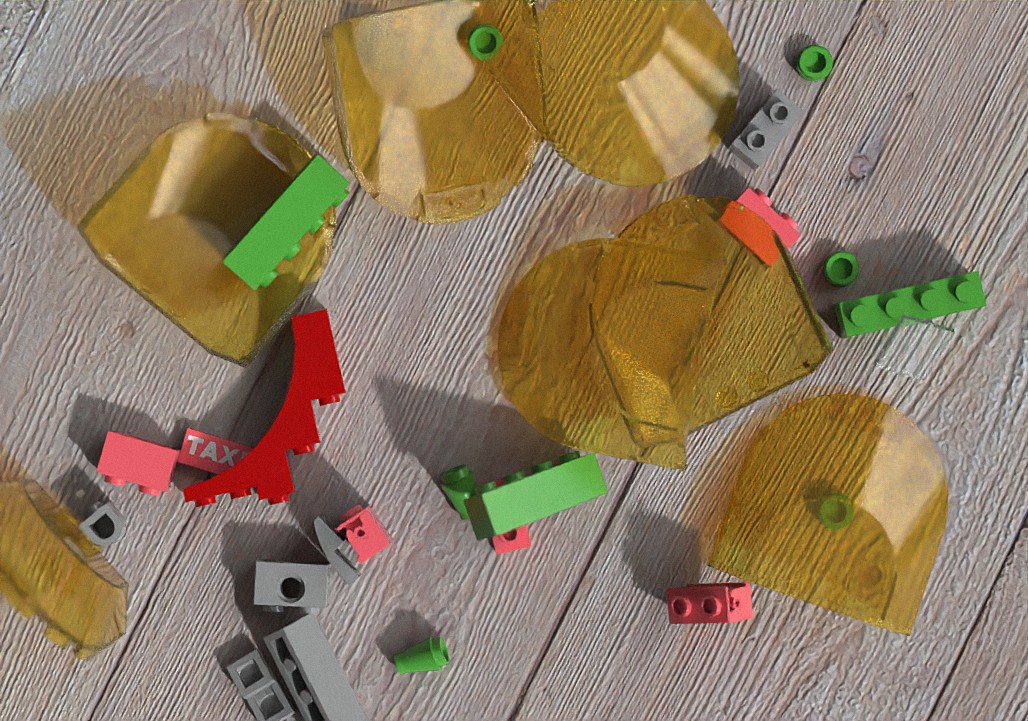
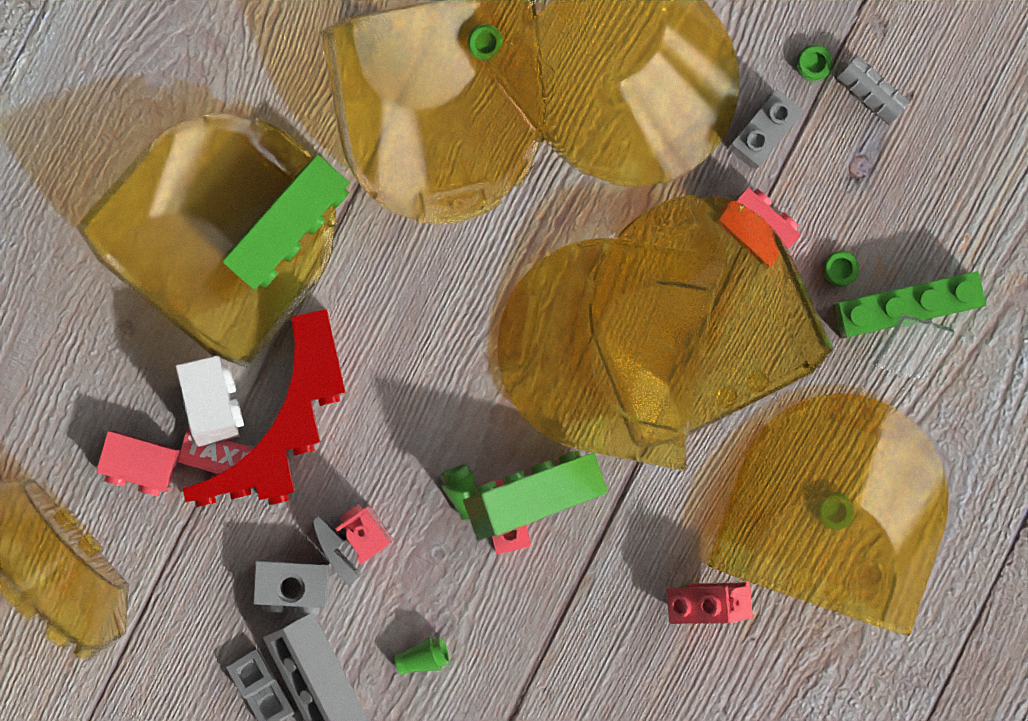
(103, 524): light grey plate -> none
(208, 401): none -> white brick
(873, 90): none -> light grey axle

